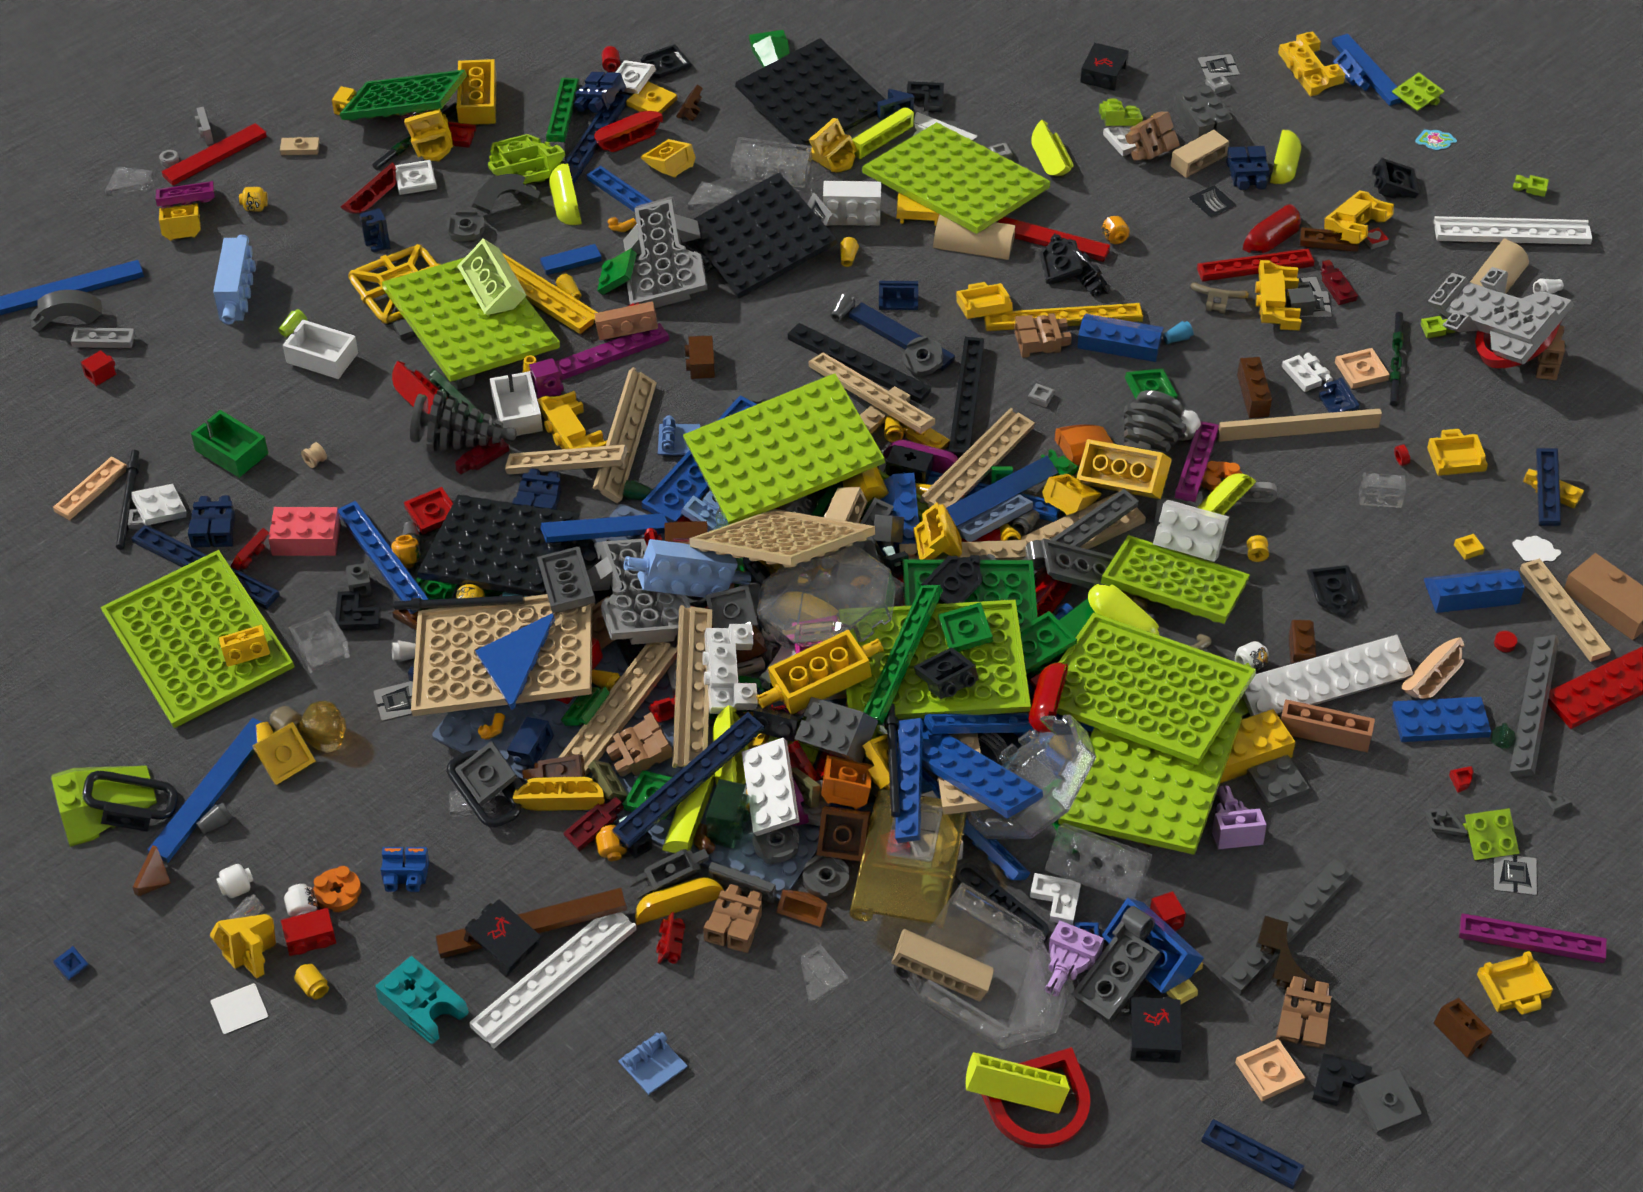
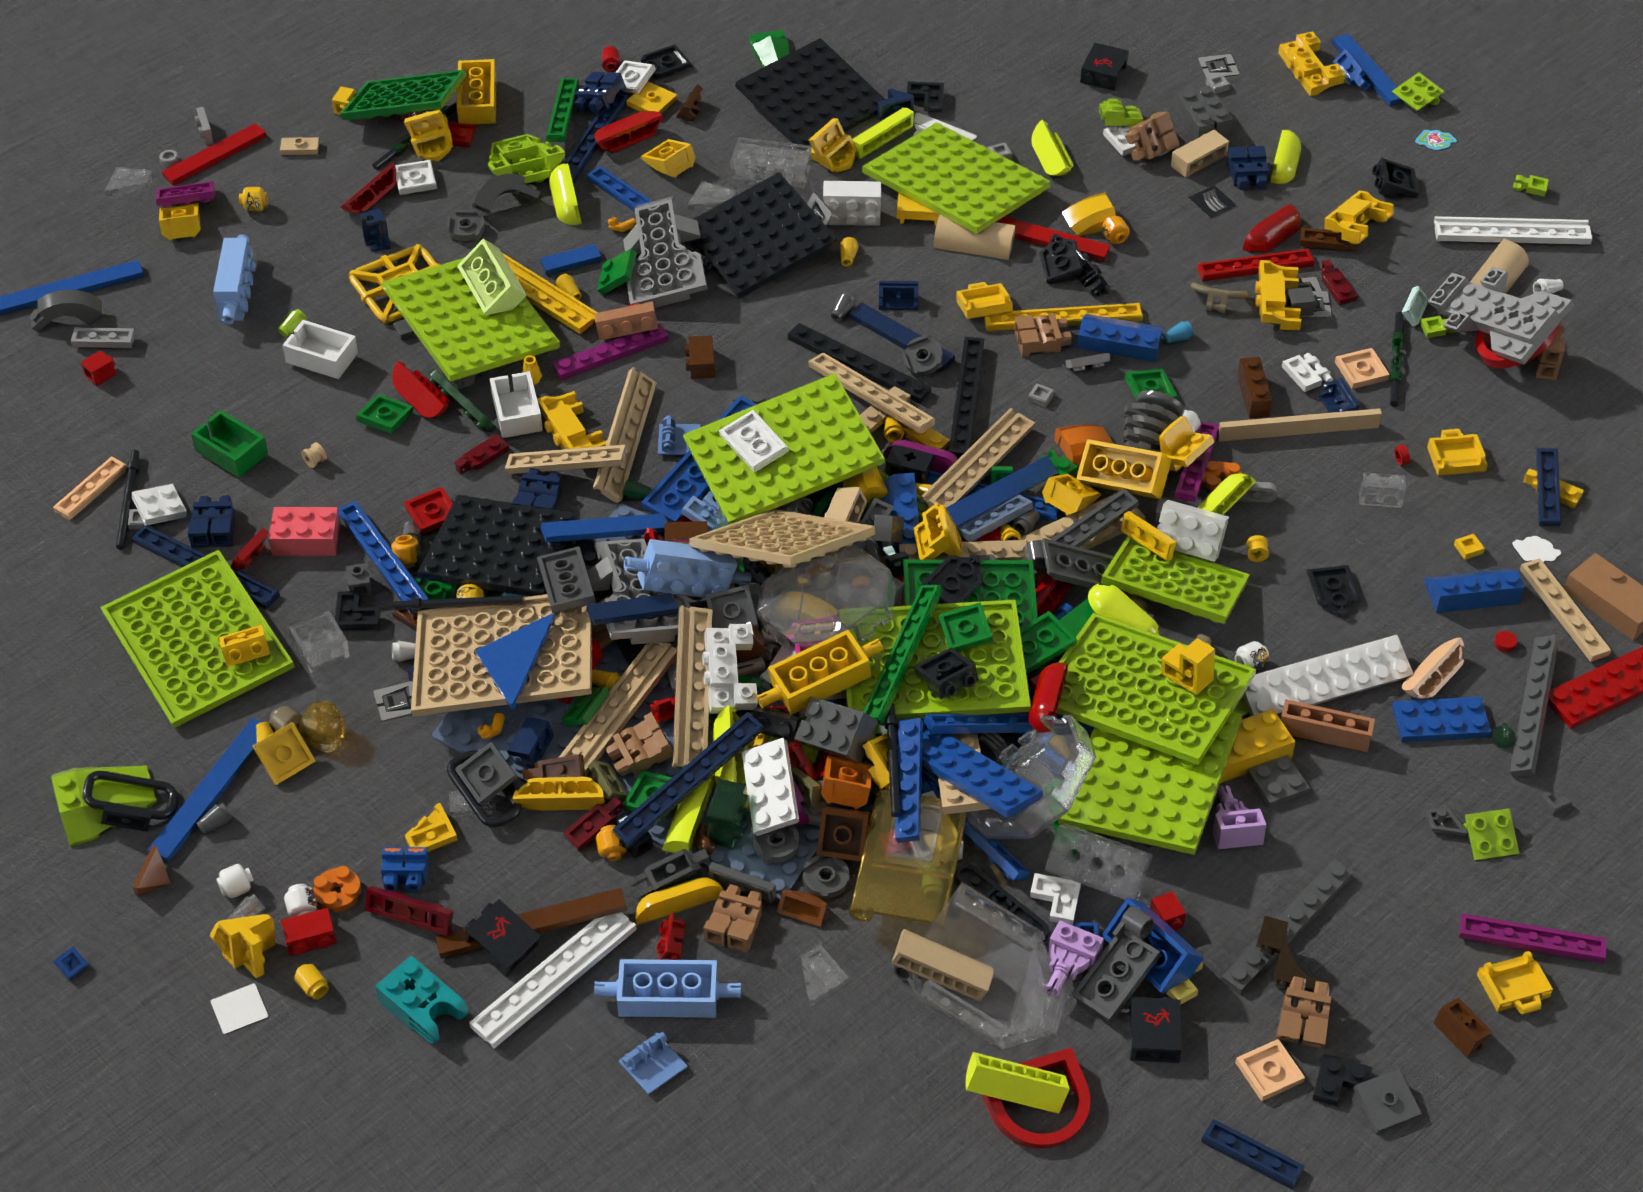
(384, 413): none -> green plate
(409, 910): none -> dark red hinge
(432, 831): none -> yellow wing
(450, 424): dark grey plant -> none
(546, 378): magenta brick -> none
(632, 609): none -> dark blue tile
(667, 988): none -> light blue brick
(753, 441): none -> white tile
(1080, 363): none -> light grey plate
(1089, 214): none -> yellow slope
(1148, 536): none -> yellow tile
(1182, 444): none -> yellow piece
(1190, 665): none -> yellow brick
(1301, 641): reddish brown brick -> none
(1376, 238): tile -> none
(1415, 306): none -> light aqua plate
(1461, 778): red tile -> none
(1515, 874): sticker -> none

